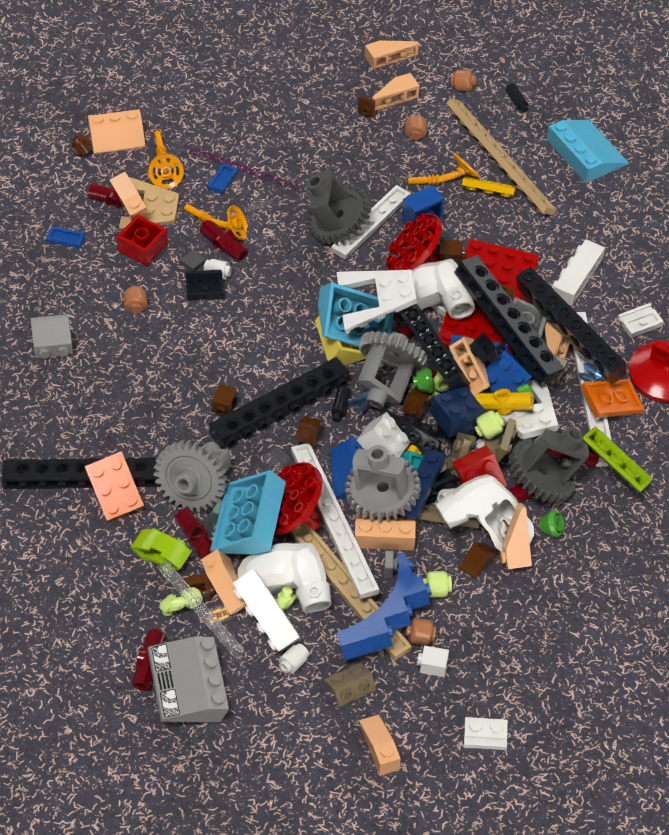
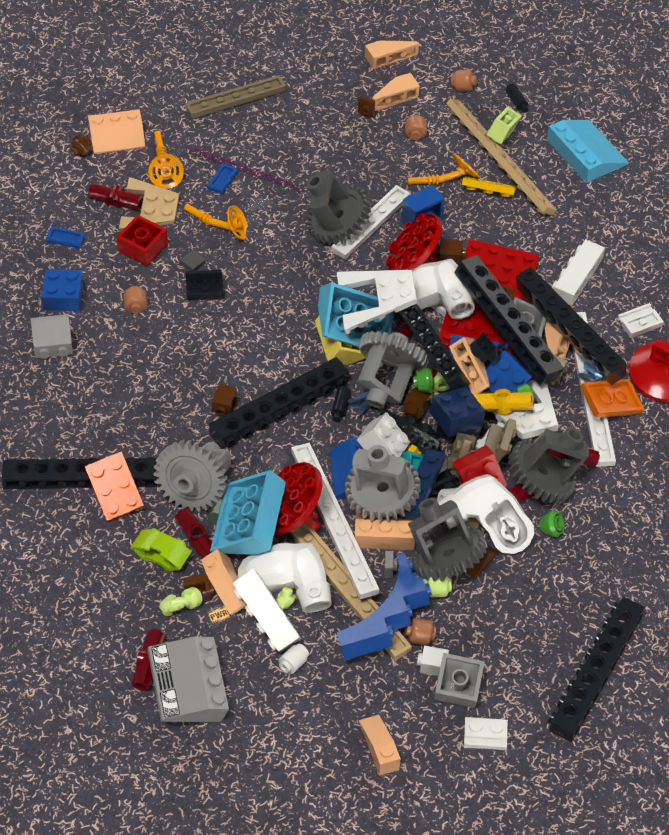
(62, 290): none -> blue brick
(129, 196): light nougat slope -> none
(201, 609): clear axle -> none
(214, 264): white brick -> none
(223, 240): dark red piece -> none
(235, 96): none -> dark tan plate
(309, 430): reddish brown brick -> none
(351, 684): dark tan bracket -> none
(451, 550): none -> dark grey piece
(459, 680): none -> light grey slope
(489, 424): yellowish green head -> none
(504, 125): none -> yellowish green brick
(516, 542): light nougat slope -> none
(567, 726): none -> black brick
(617, 459): lime slope -> none

